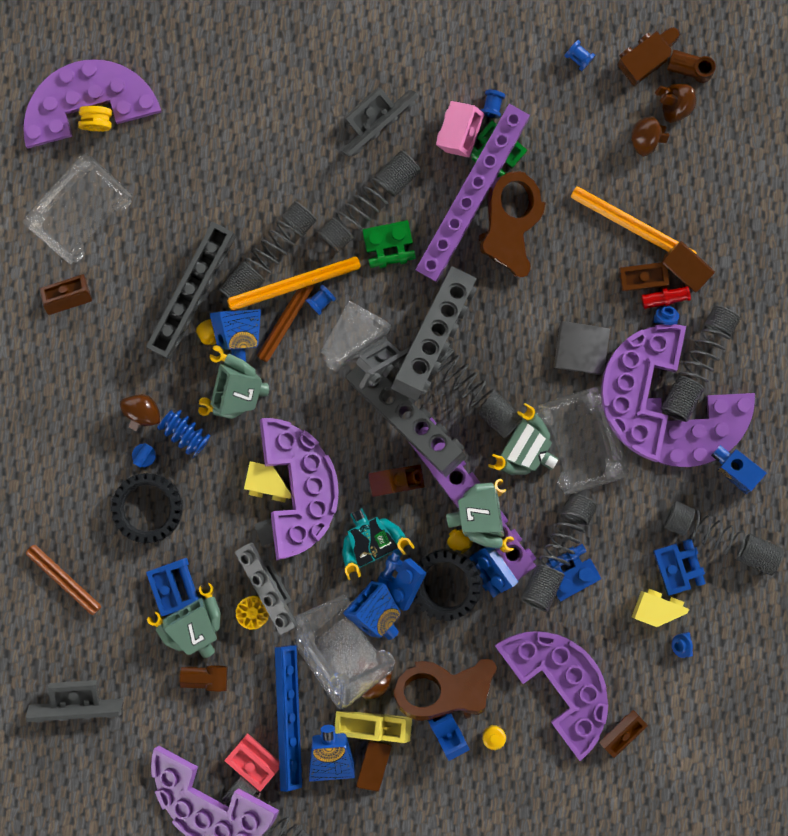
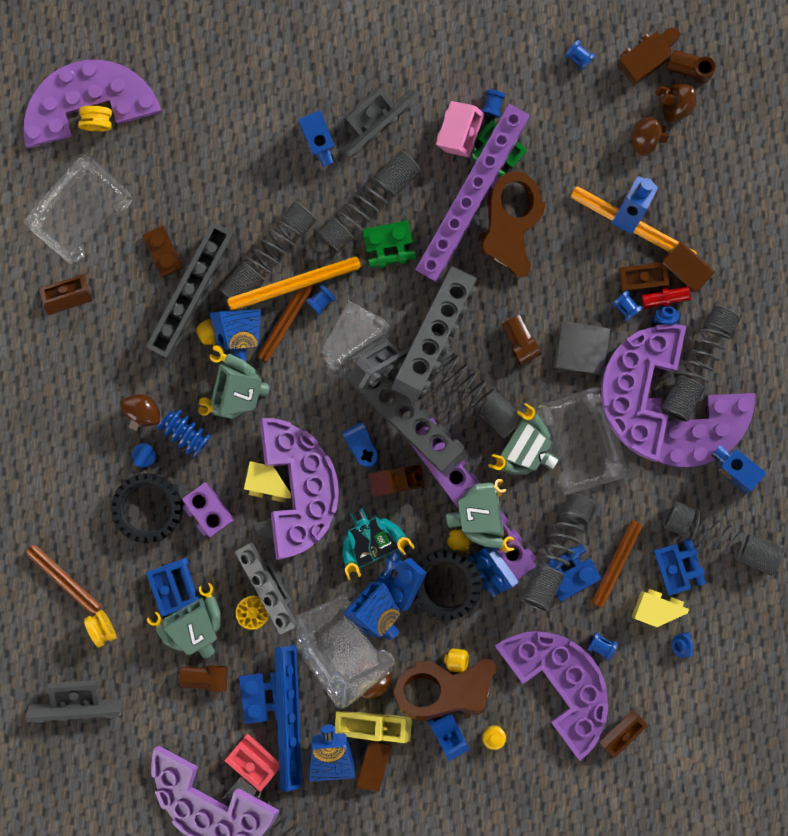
(100, 628): none -> yellow wheel
(162, 251): none -> reddish brown plate
(212, 506): none -> medium lavender brick
(254, 697): none -> blue plate
(315, 126): none -> blue torso
(359, 442): none -> blue piece
(456, 660): none -> yellow piece
(523, 345): none -> reddish brown piece
(602, 646): none -> blue bush
(617, 563): none -> dark orange axle
(626, 306): none -> blue bush
(639, 196): none -> blue torso

